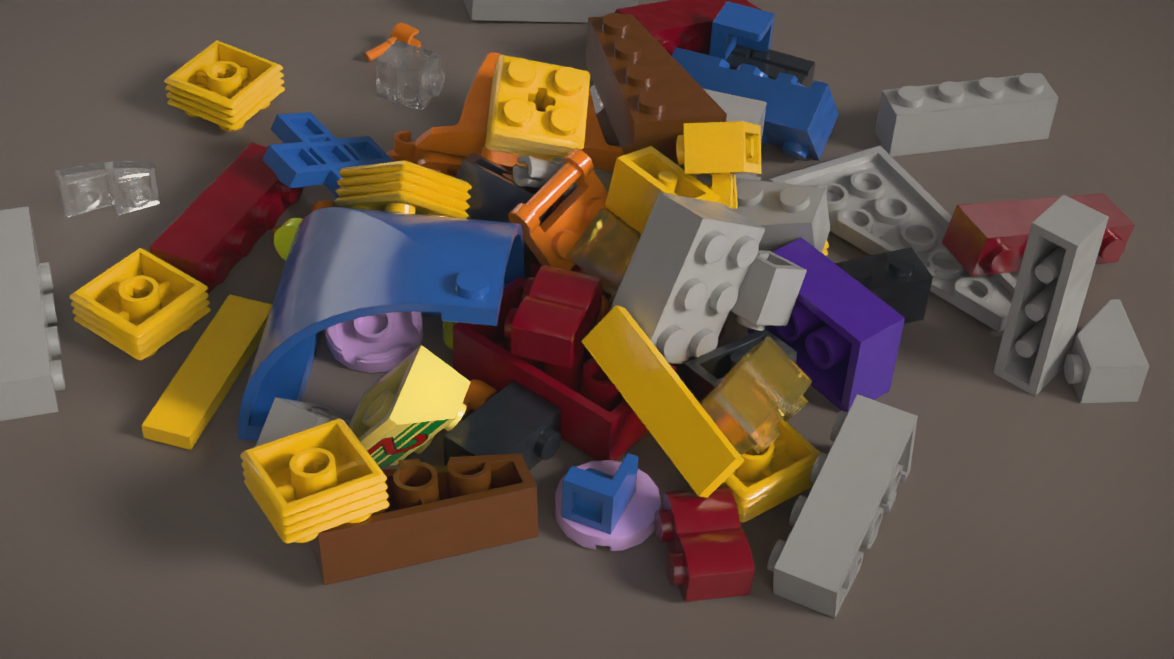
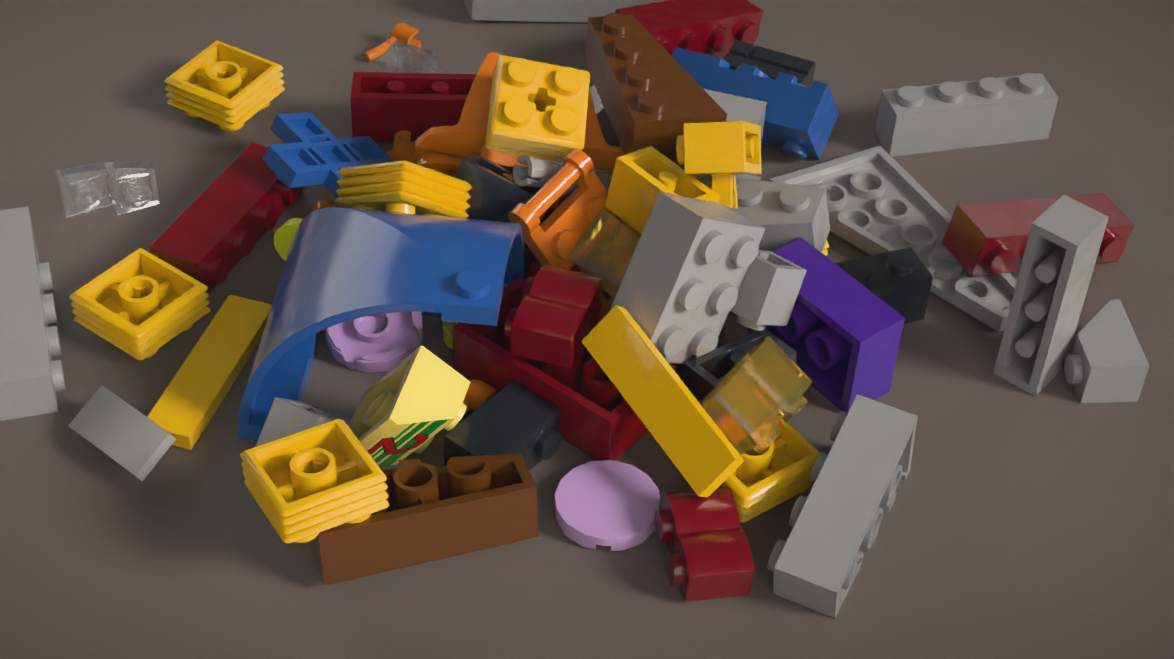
(122, 432): none -> light grey slope
(406, 101): none -> dark red brick
(598, 497): blue panel -> none
(741, 27): blue panel -> none

